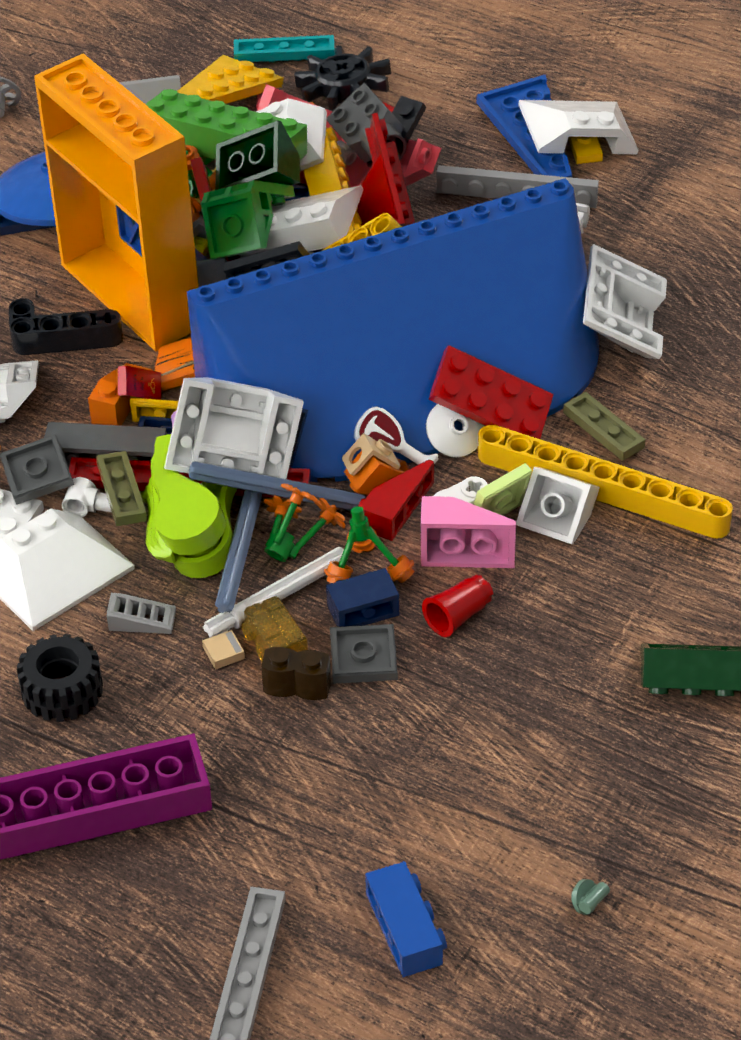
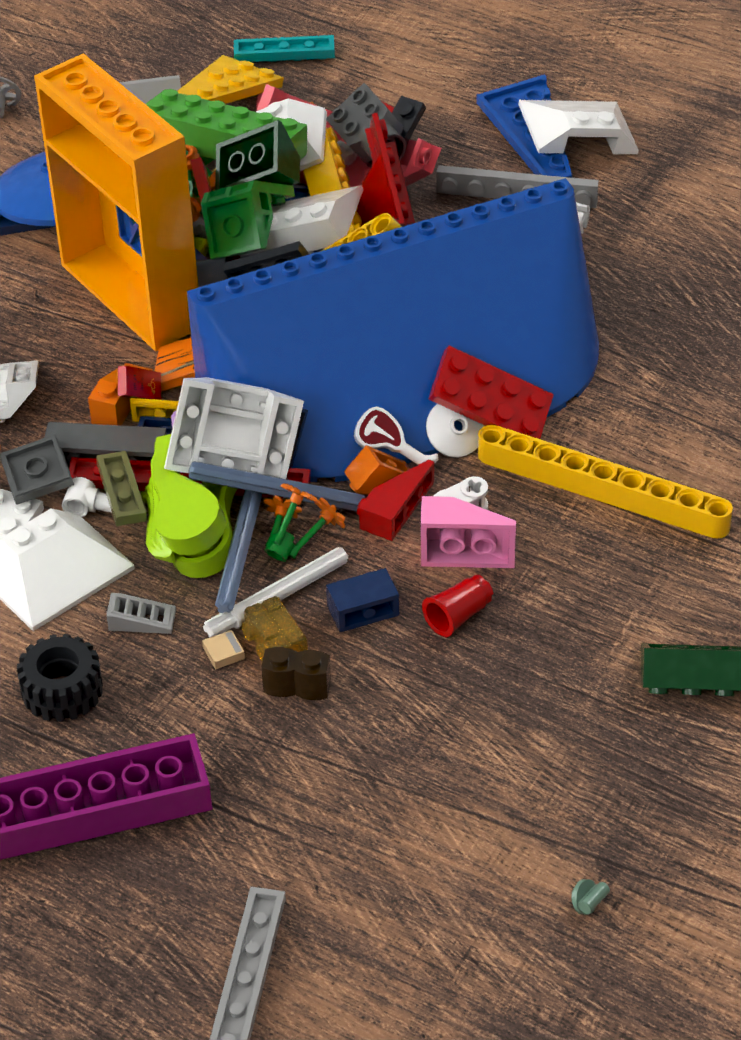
(61, 331): black beam -> none
(341, 75): black gear -> none
(363, 653): dark grey tile -> none
(364, 538): plant -> none
(369, 448): tan bracket -> none
(405, 918): blue brick -> none
(505, 492): yellowish green tile -> none
(556, 505): white slope -> none
(586, 149): yellow plate -> none
(604, 426): olive plate -> none
(623, 302): white slope -> none

